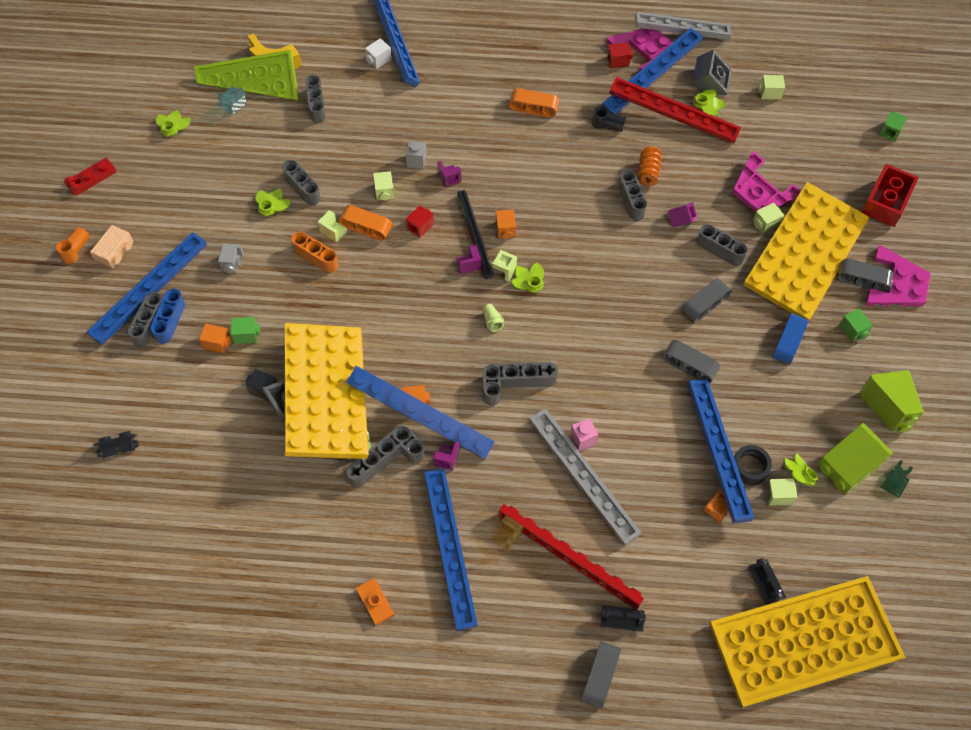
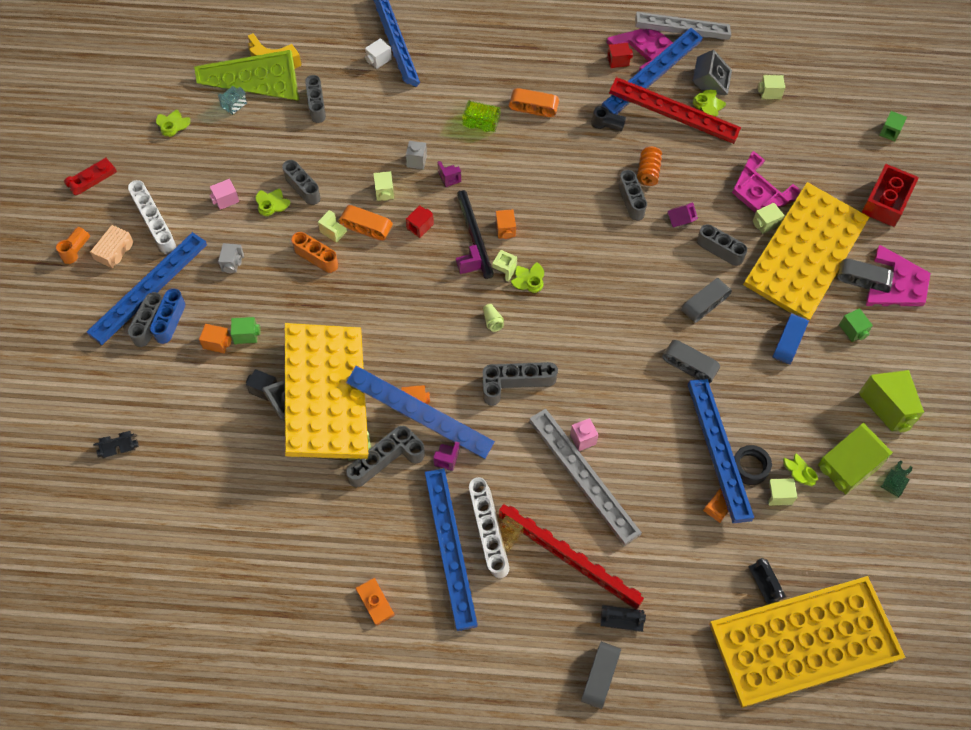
(152, 217): none -> white beam
(224, 194): none -> bright pink brick
(481, 116): none -> clear neon green brick
(492, 536): none -> white beam

